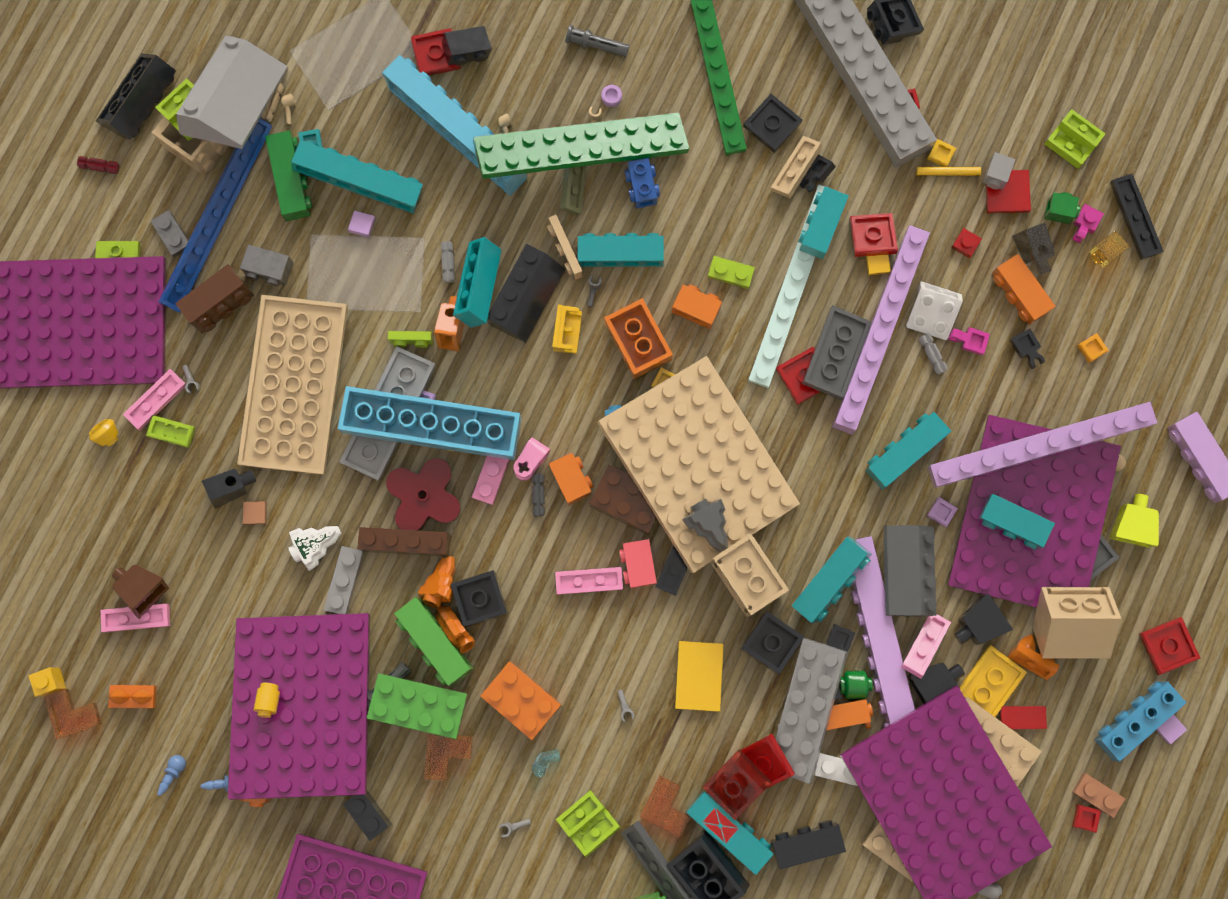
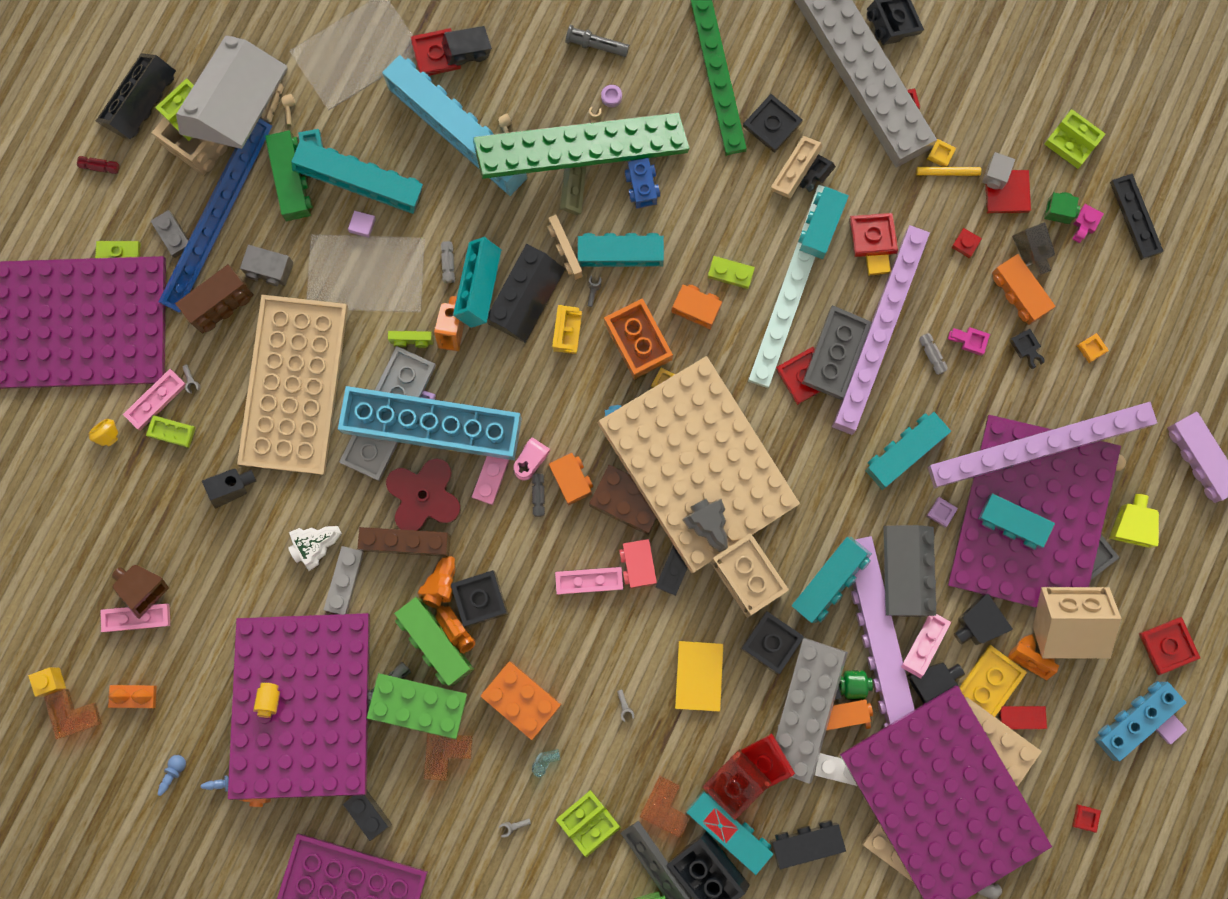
(254, 513): nougat tile -> none
(840, 638): black plate -> none
(934, 310): white bracket -> none
(1098, 795): nougat plate -> none
(1108, 249): clear yellow brick -> none

